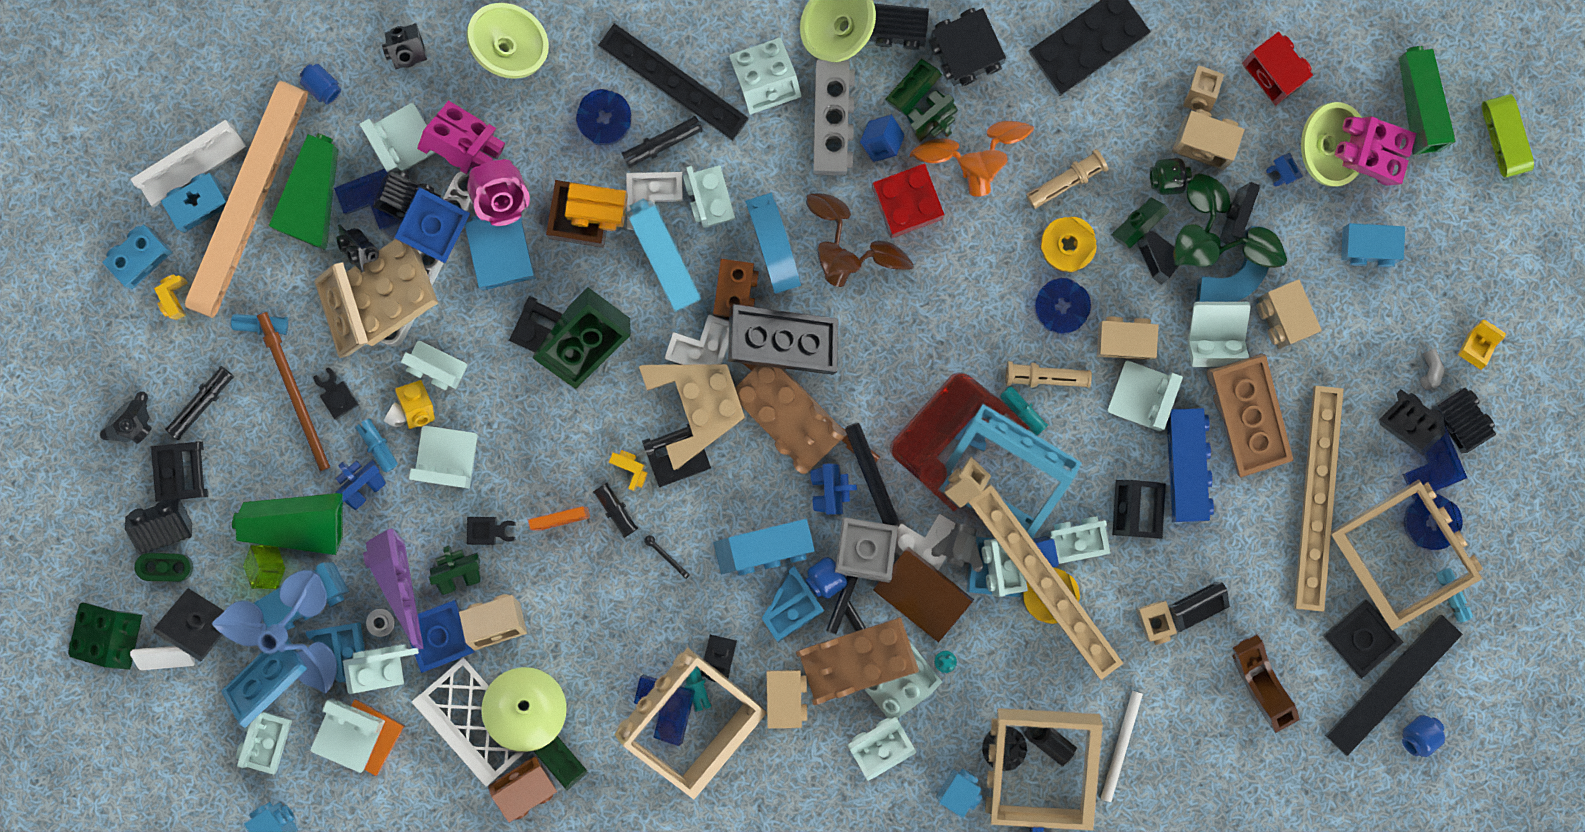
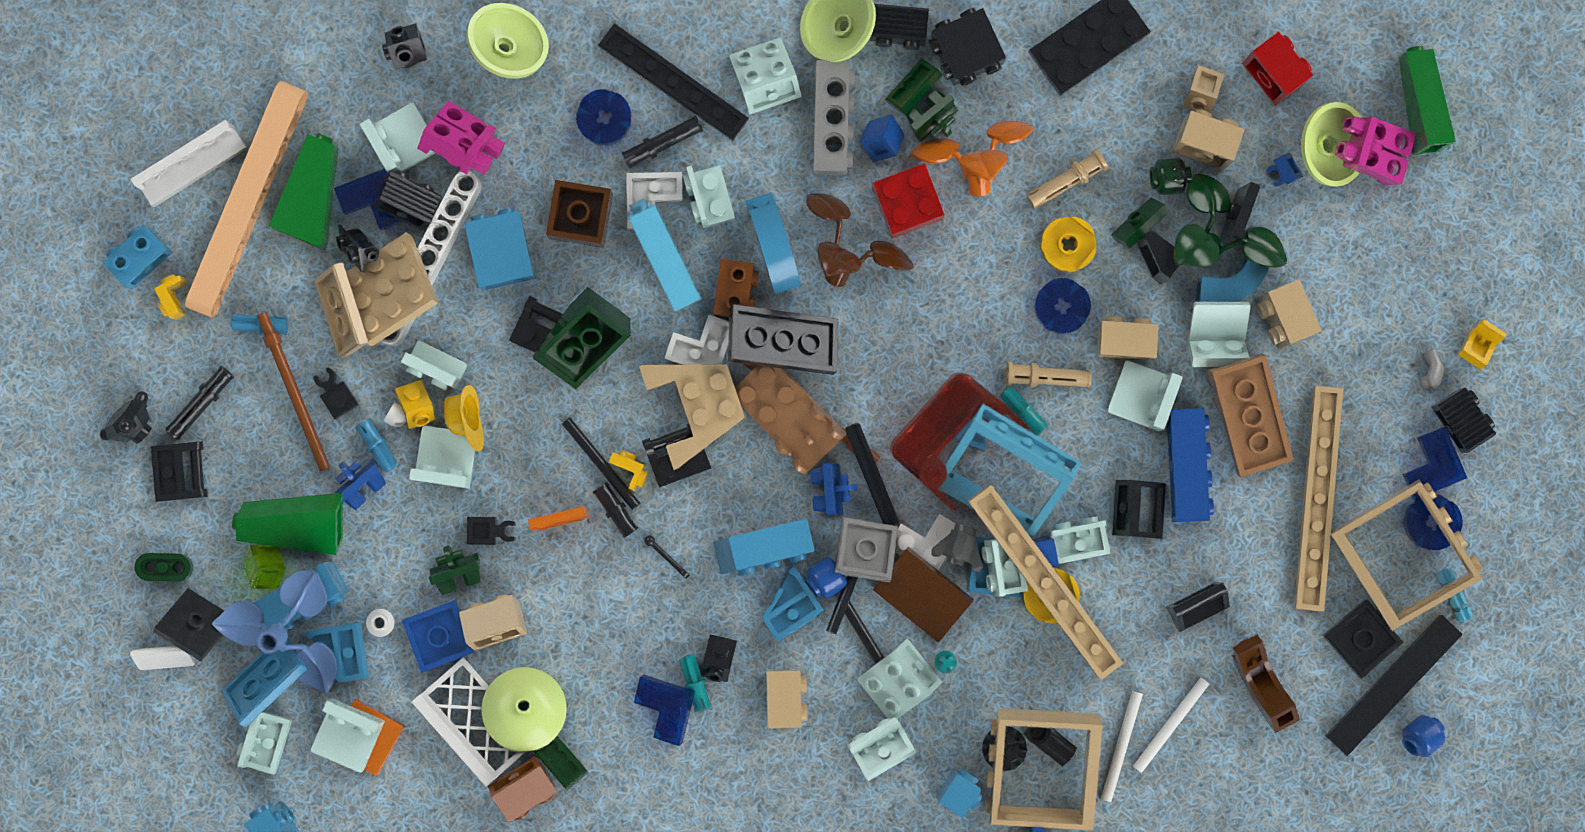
(104, 636): dark green bracket -> none
(158, 525): black brick -> none
(210, 202): dark azure brick -> none
(320, 83): blue brick -> none
(376, 668): light aqua bracket -> none
(389, 564): medium lavender wedge -> none
(431, 225): blue plate -> none
(463, 417): none -> yellow piece
(498, 192): dark pink brick -> none
(596, 206): light orange brick -> none
(601, 463): none -> black bar
(717, 751): tan window -> none
(858, 660): medium nougat hinge -> none
(967, 482): tan brick -> none
(1161, 611): tan brick -> none
(1171, 725): none -> white bar
(1373, 244): dark azure brick -> none
(1414, 422): black bracket -> none
(1507, 135): lime beam -> none

